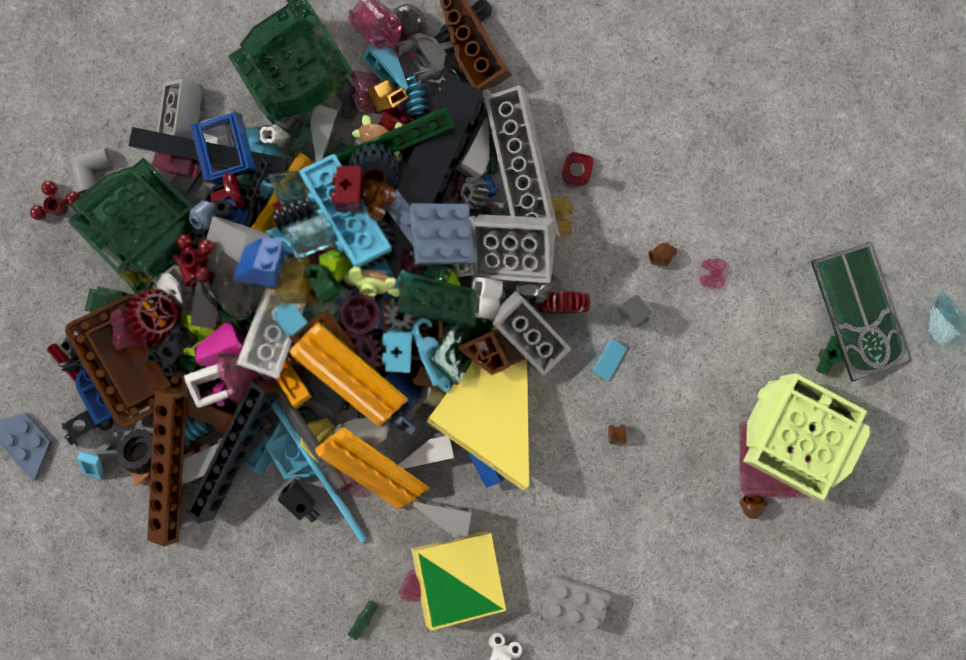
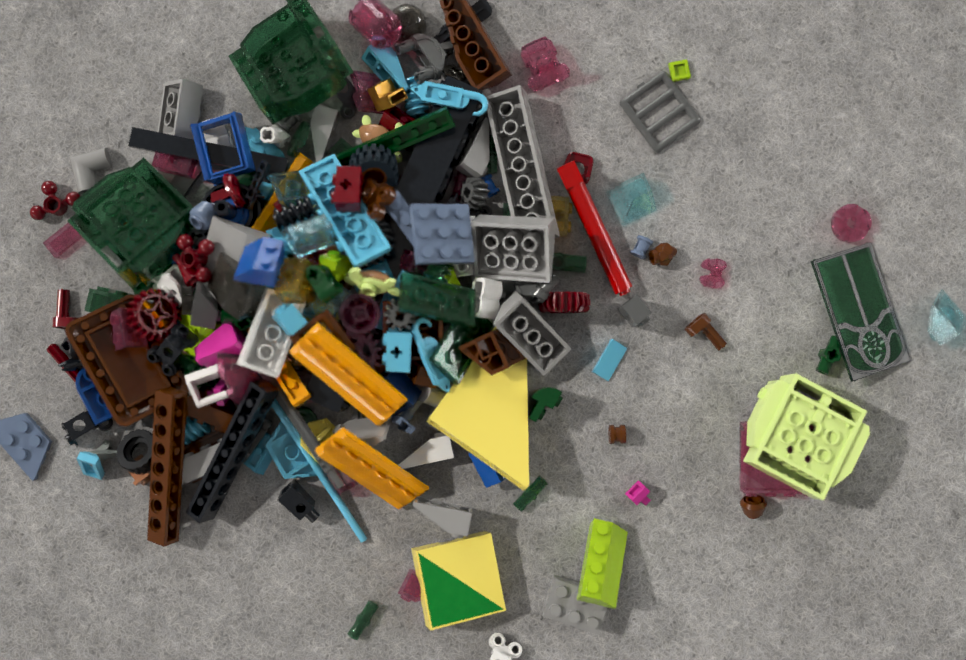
(62, 240): none -> clear pink tile
(62, 319): none -> dark red piece
(449, 96): none -> medium azure plate
(530, 493): none -> clear green pin
(543, 64): none -> clear pink piece
(545, 397): none -> dark green brick
(571, 263): none -> clear green piece
(595, 228): none -> red brick
(602, 564): none -> lime slope
(632, 199): none -> clear light blue slope
(638, 493): none -> dark pink tile
(641, 247): none -> sand blue bush
(647, 132): none -> dark grey bar
(679, 70): none -> lime tile
(702, 323): none -> reddish brown piece
(855, 213): none -> clear pink plate

